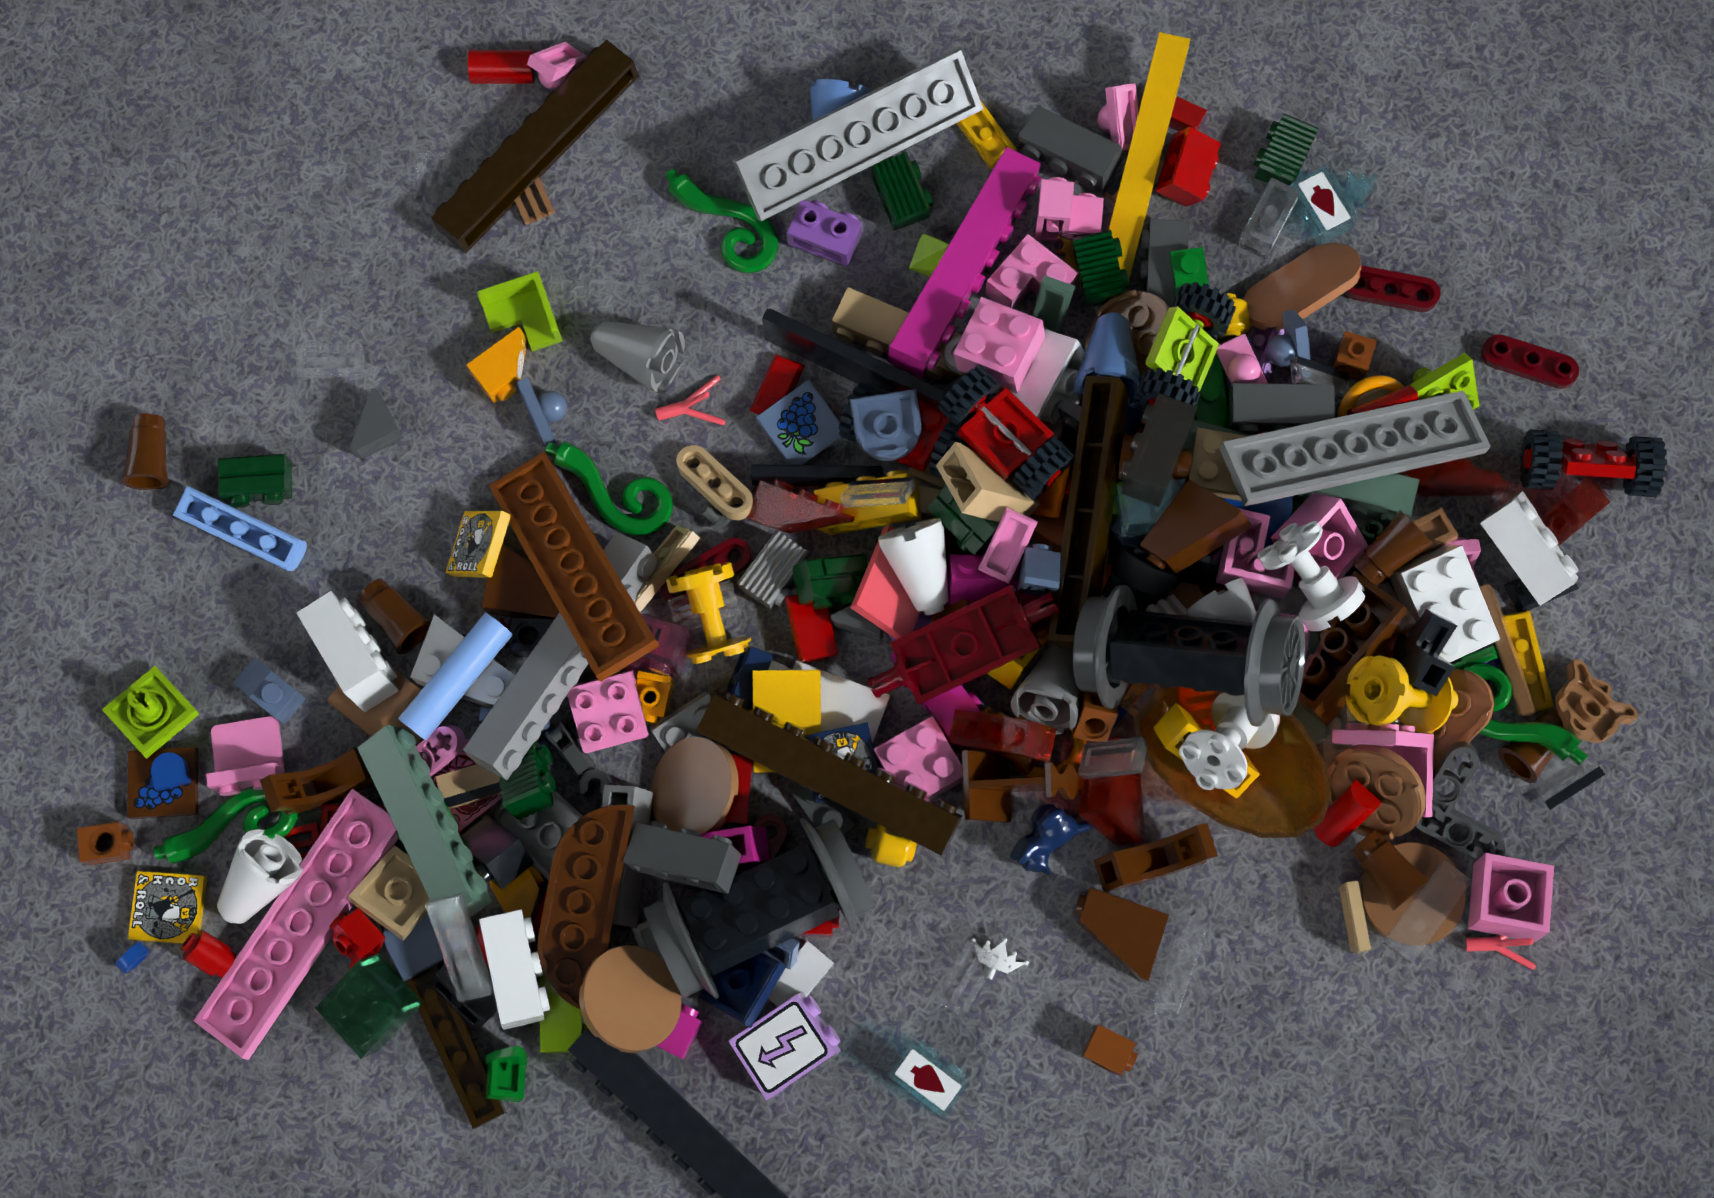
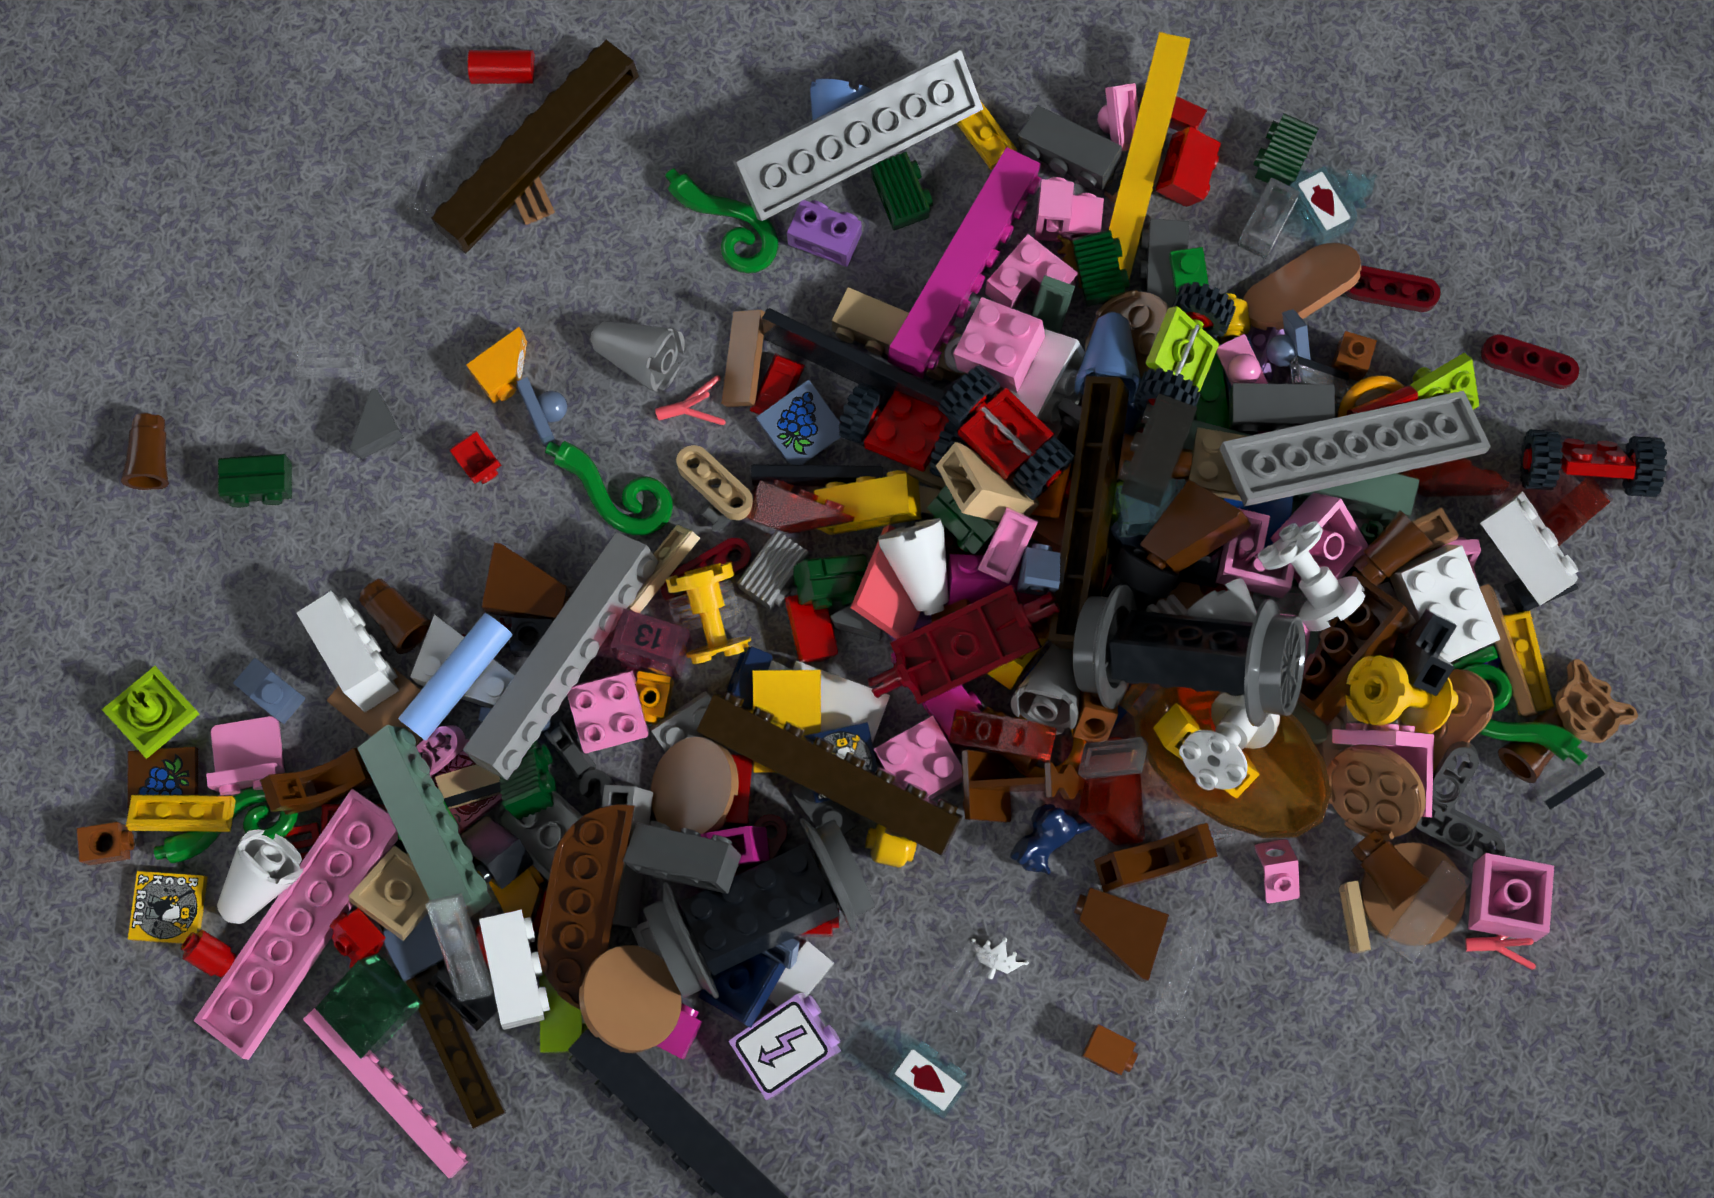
(132, 957): blue tile -> none
(169, 771): blue tile -> none
(180, 813): none -> yellow tile
(240, 529): light blue brick -> none
(393, 1099): none -> bright pink piece
(475, 458): none -> red bracket
(478, 544): tile -> none
(506, 1074): green tile -> none
(522, 302): lime panel -> none
(556, 63): bright pink tile -> none
(573, 567): dark orange plate -> none
(743, 359): none -> medium nougat tile
(878, 492): clear tile -> none
(887, 424): sand blue tile -> none
(927, 255): lime slope -> none
(1280, 872): none -> bright pink bracket
(1346, 814): red brick -> none

